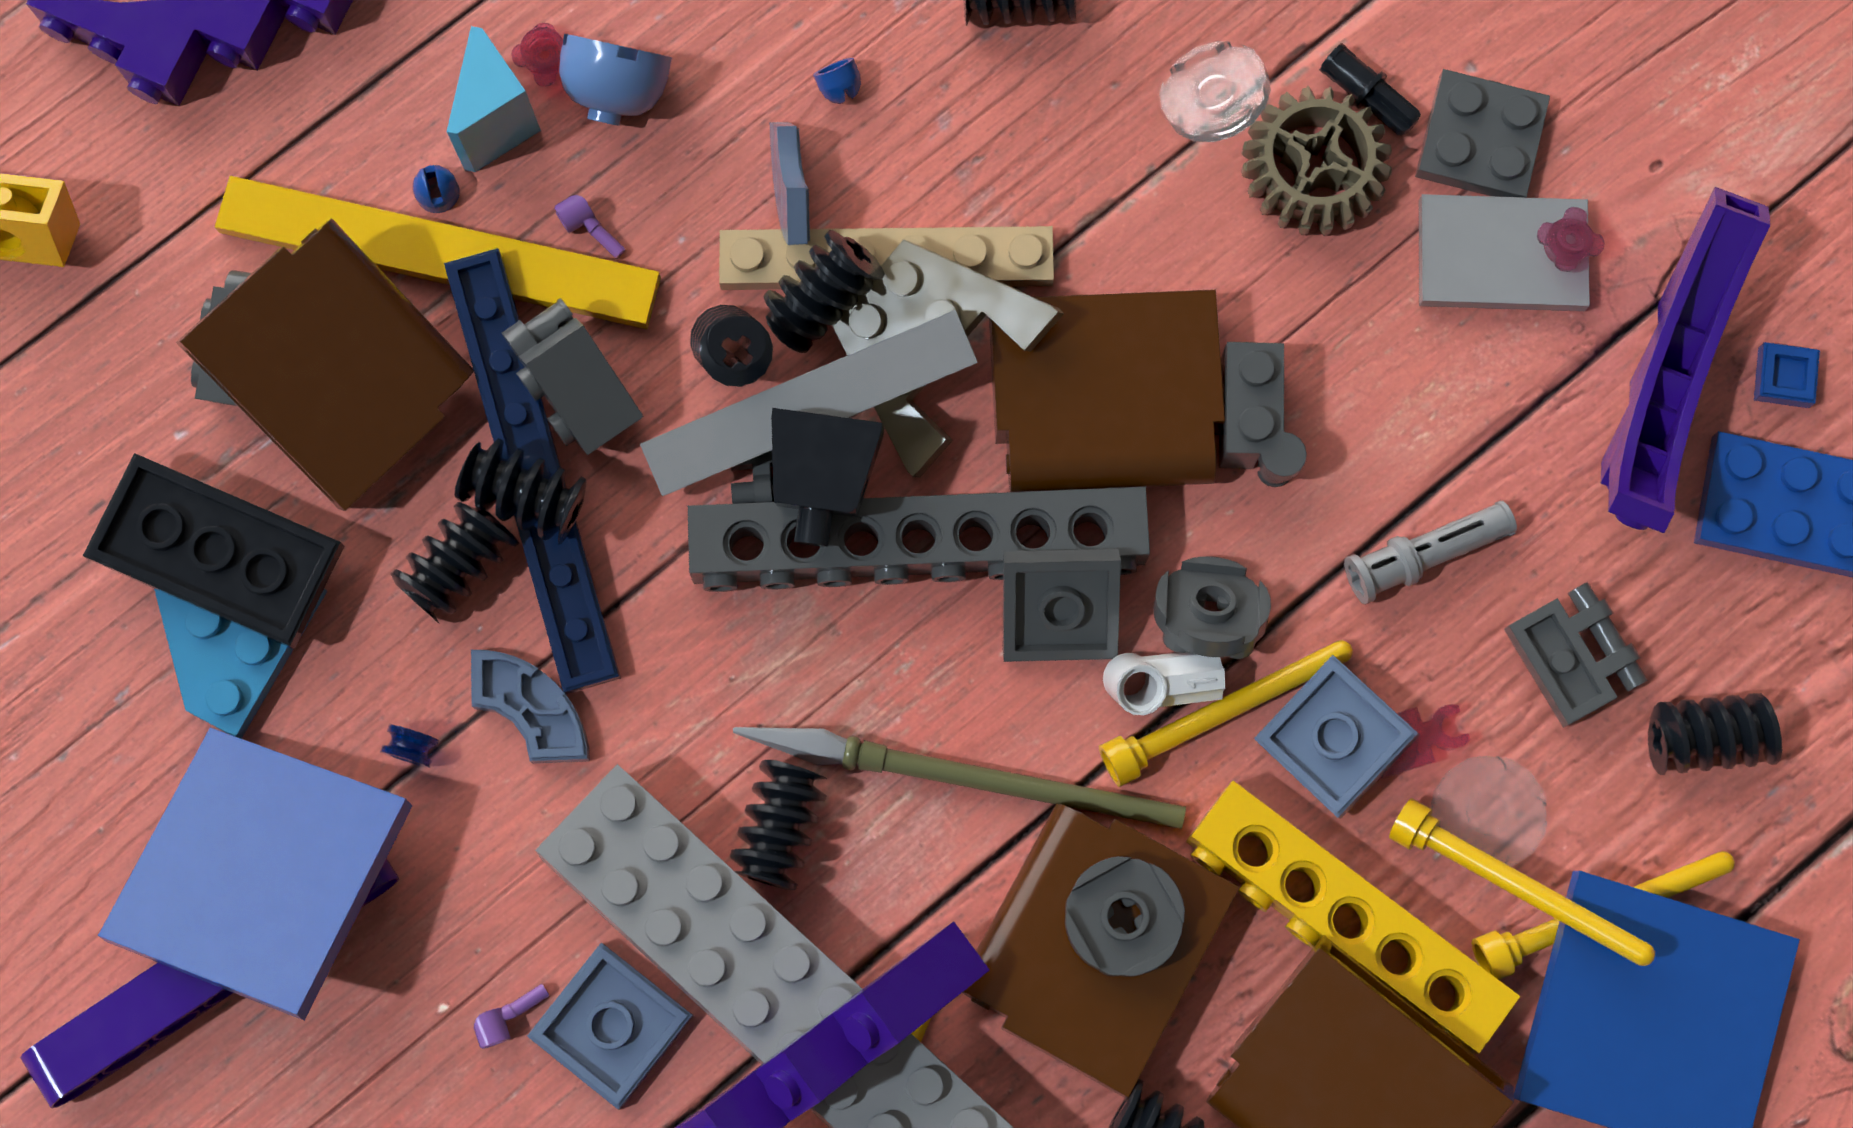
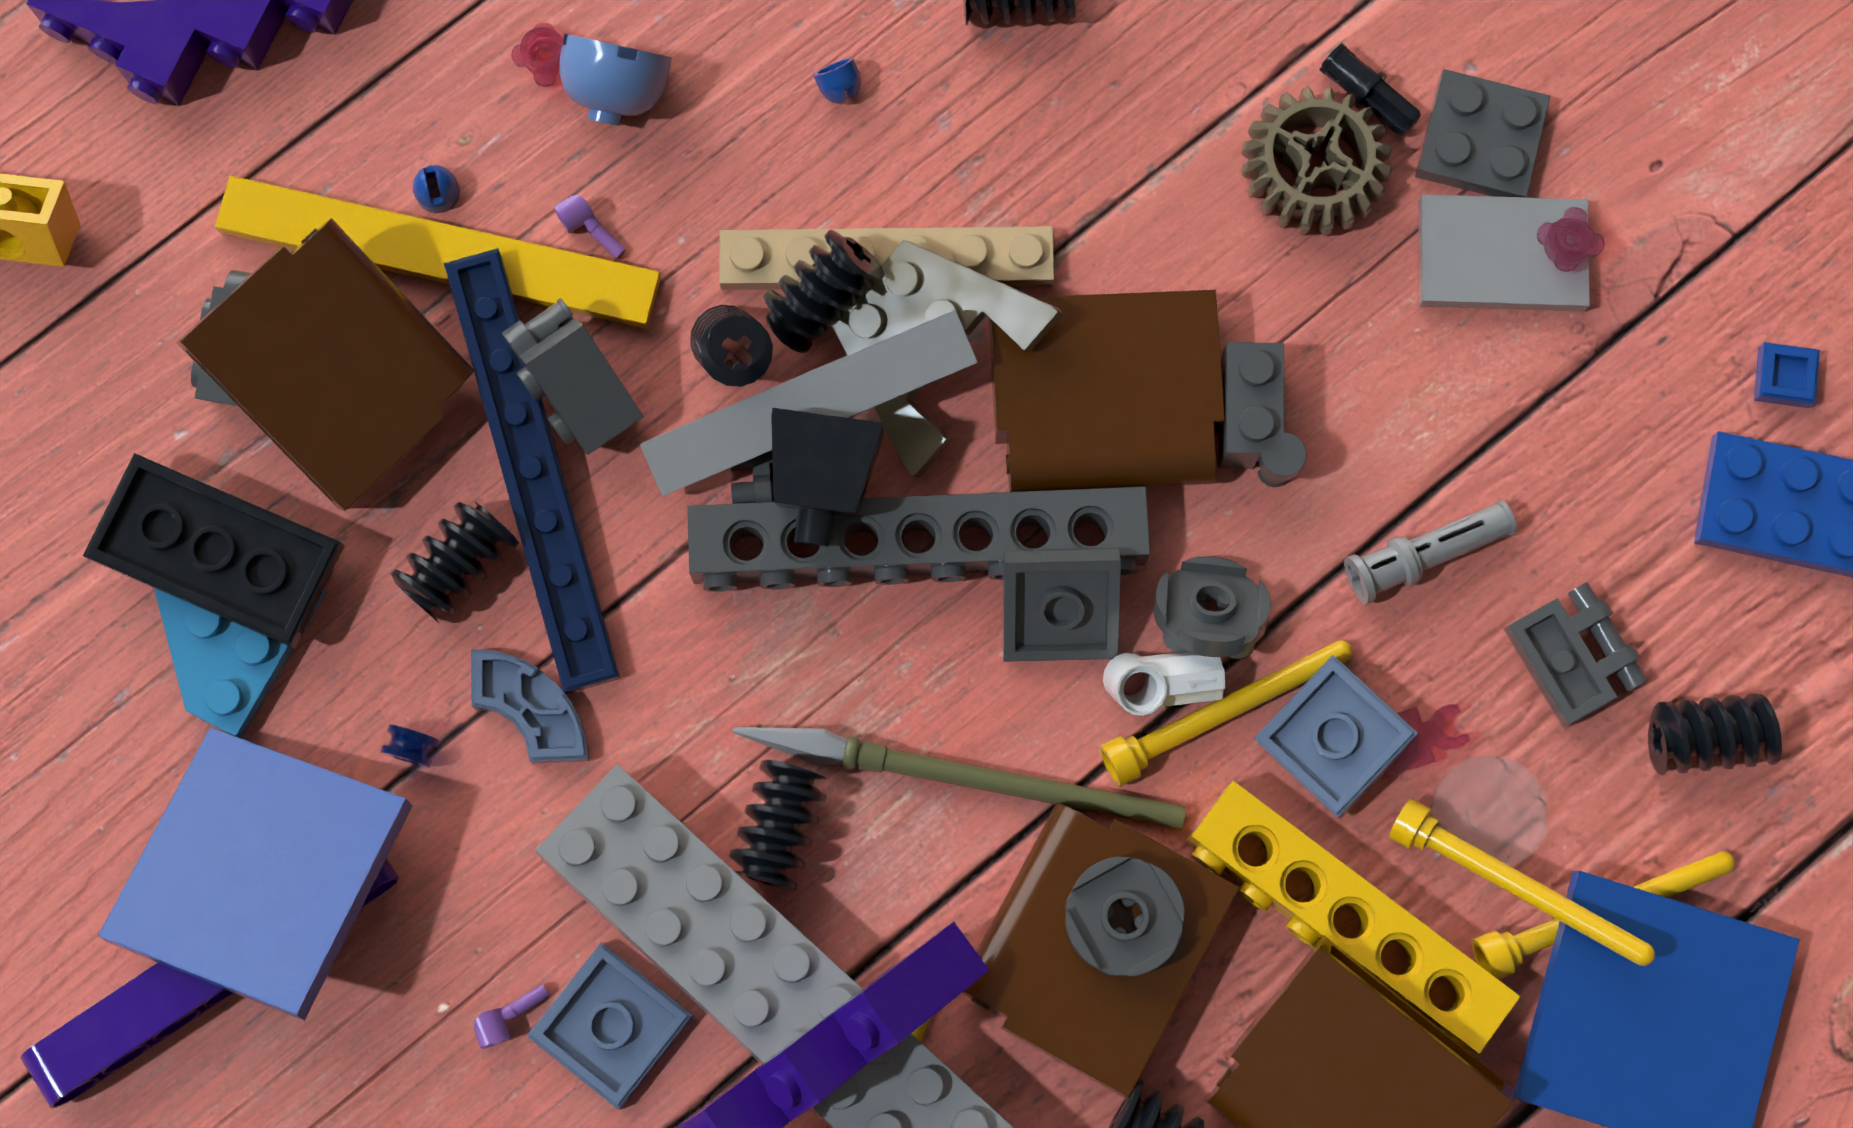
(489, 106): medium azure slope -> none
(520, 491): black piece -> none
(789, 183): sand blue tile -> none
(1215, 92): clear tile -> none
(1666, 386): dark purple arch -> none

